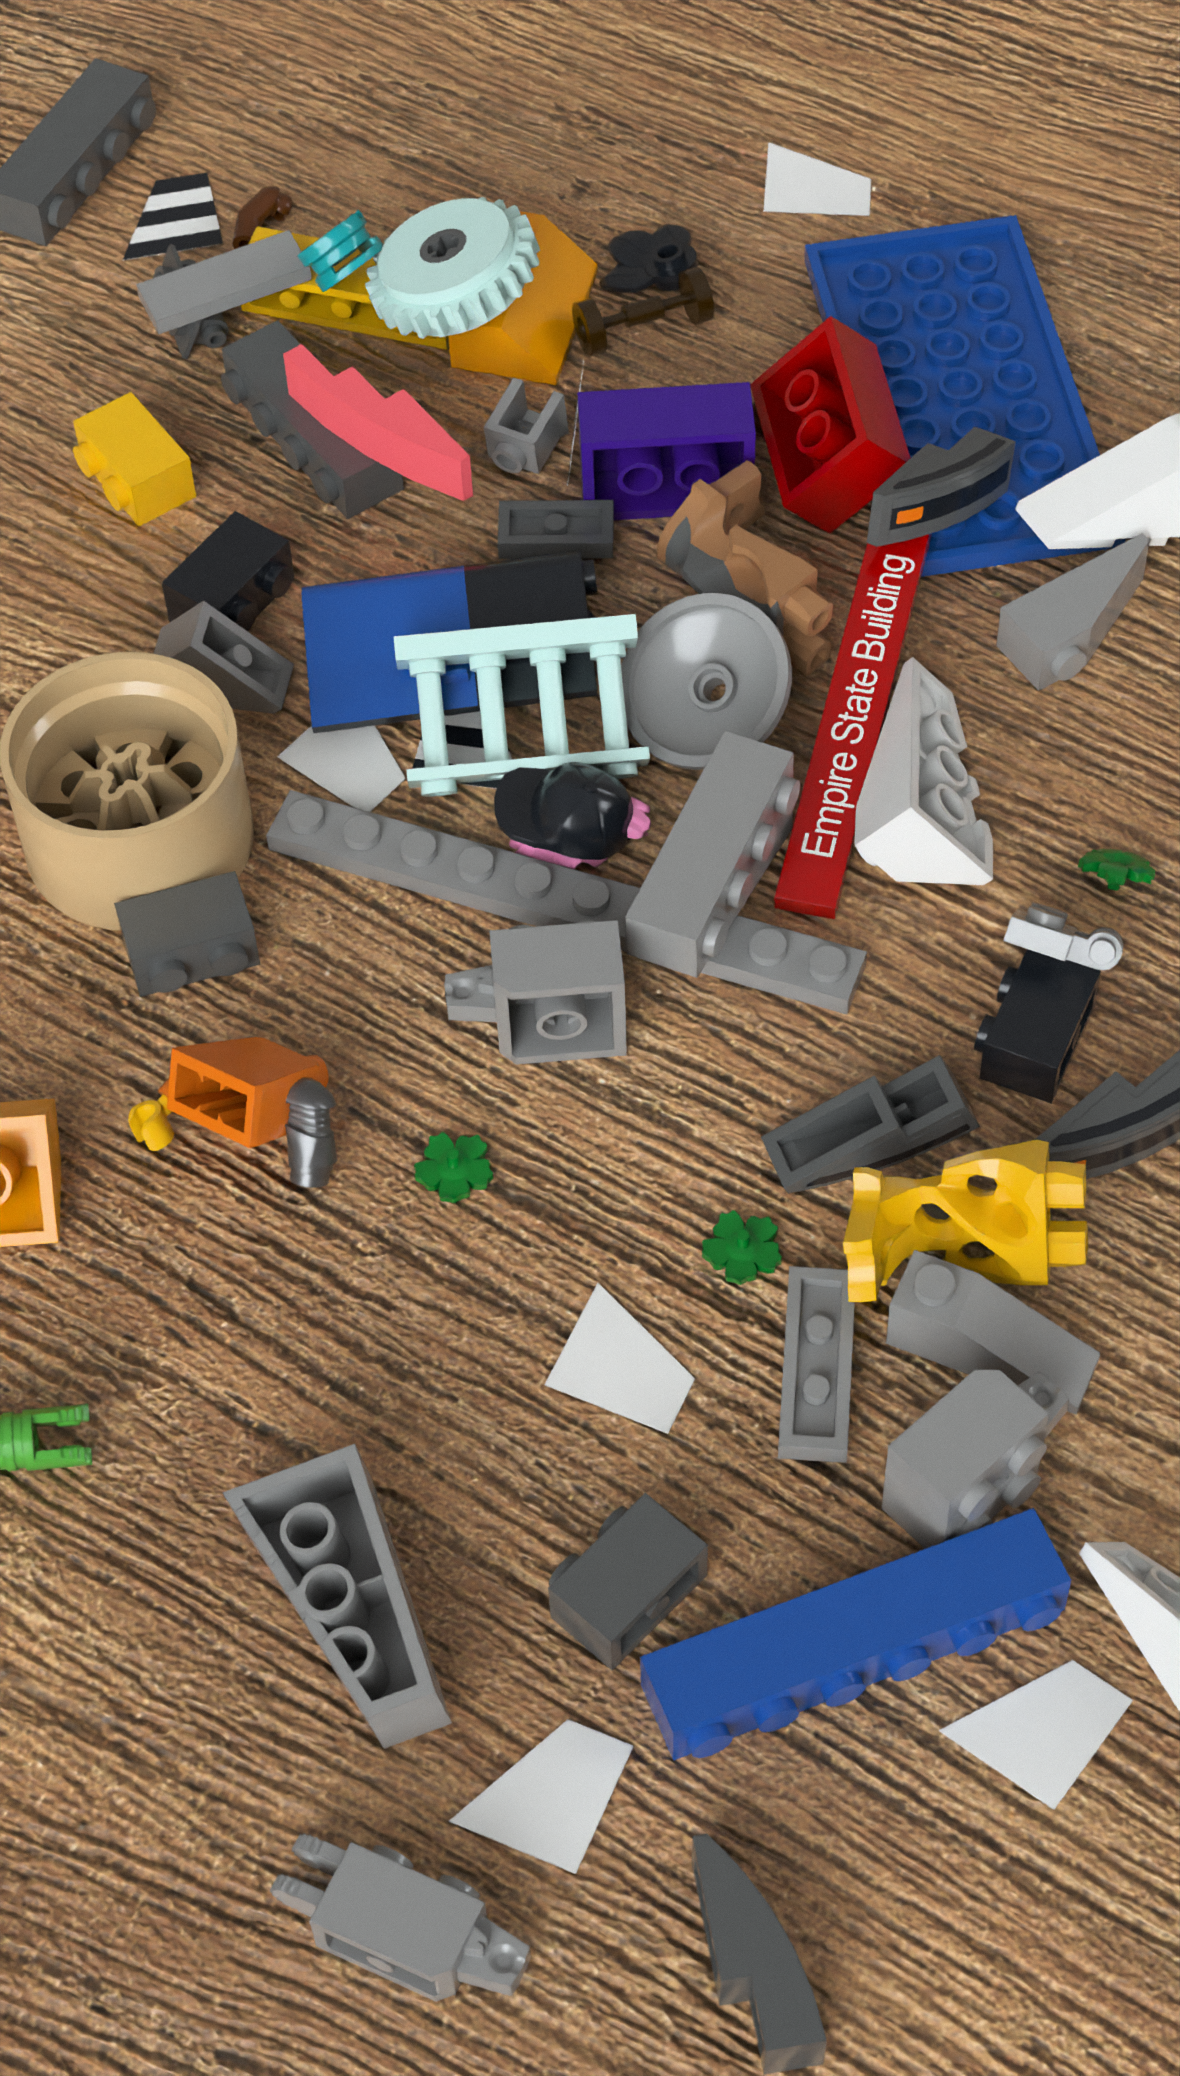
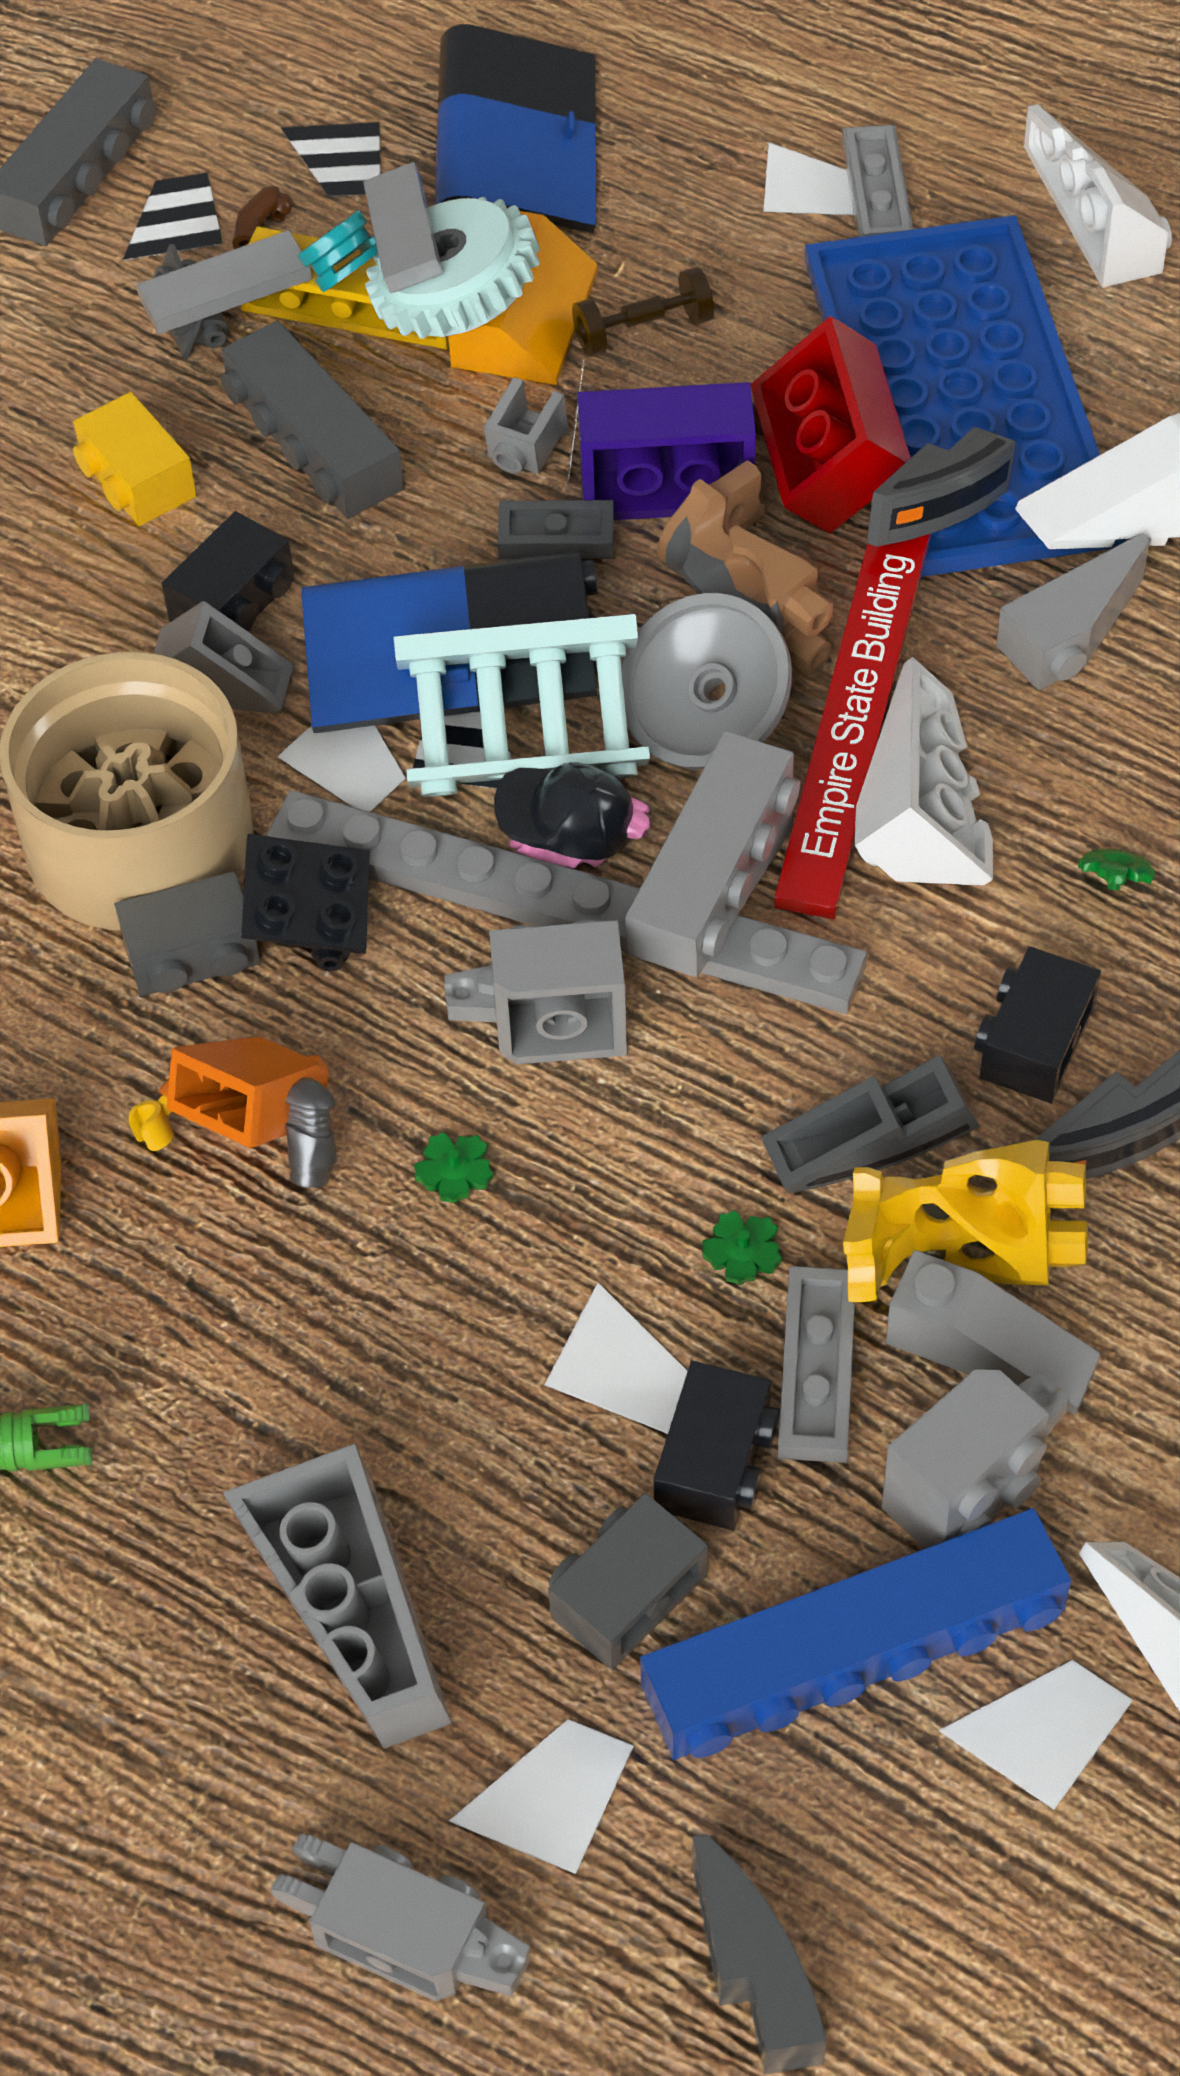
(306, 897): none -> black hinge
(339, 154): none -> sticker
(386, 430): coral slope -> none
(402, 228): none -> light grey tile
(517, 125): none -> door
(649, 259): black plate -> none
(713, 1445): none -> black brick
(876, 180): none -> light grey tile
(1045, 932): plate -> none
(1100, 206): none -> white wedge

